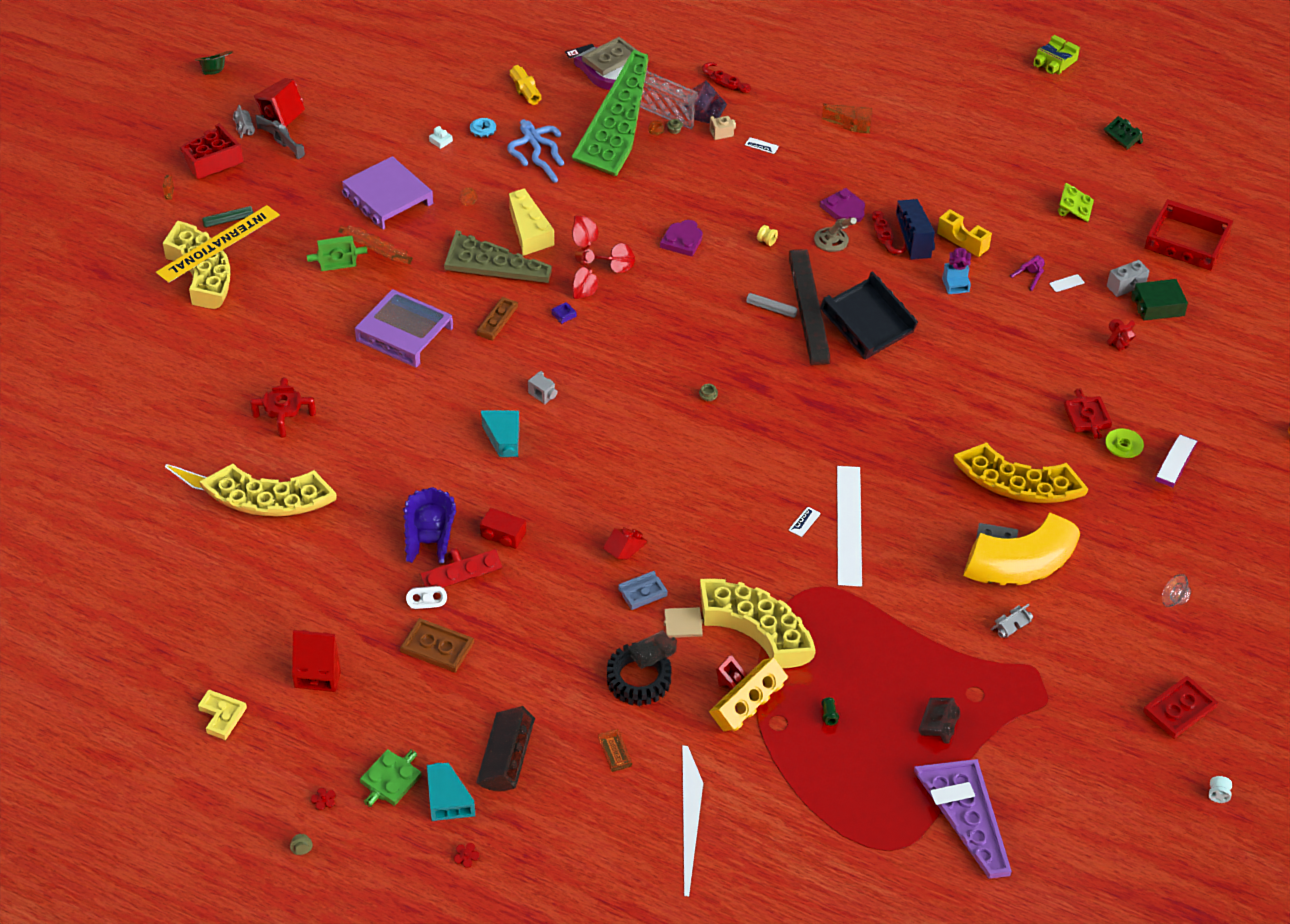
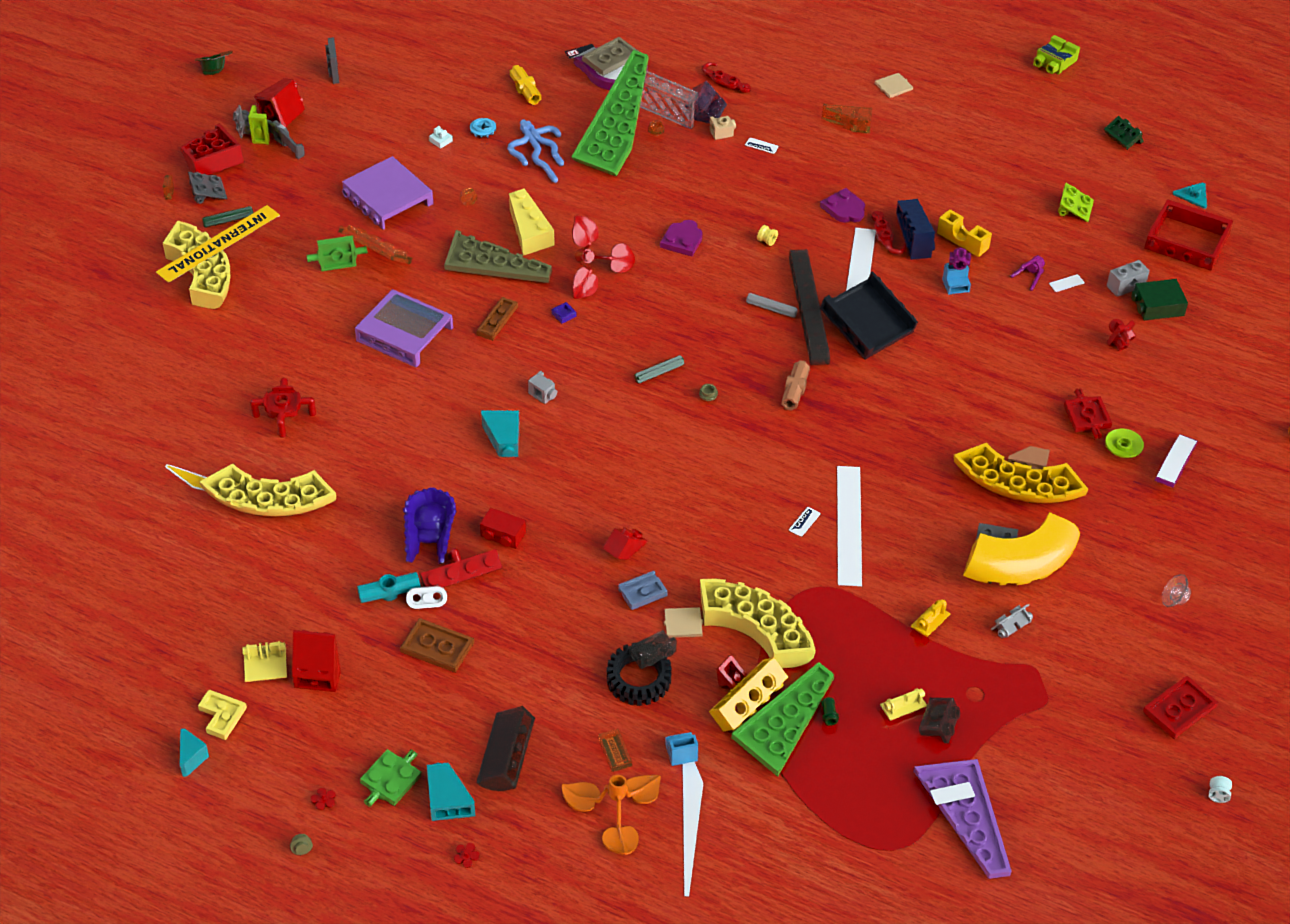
(192, 752): none -> teal slope
(206, 185): none -> dark grey hinge
(258, 127): none -> lime panel
(265, 661): none -> light yellow hinge
(332, 60): none -> dark grey plate
(388, 587): none -> teal piece
(584, 795): none -> orange plant
(659, 369): none -> axle
(674, 126): olive plate -> none
(682, 748): none -> dark azure piece
(779, 725): none -> bright green wing
(795, 385): none -> nougat piece
(832, 237): dark tan dish -> none
(861, 256): none -> white sticker
(894, 85): none -> tan piece
(904, 704): none -> light yellow hinge
(931, 618): none -> yellow hinge
(1031, 456): none -> nougat slope
(1194, 194): none -> teal piece

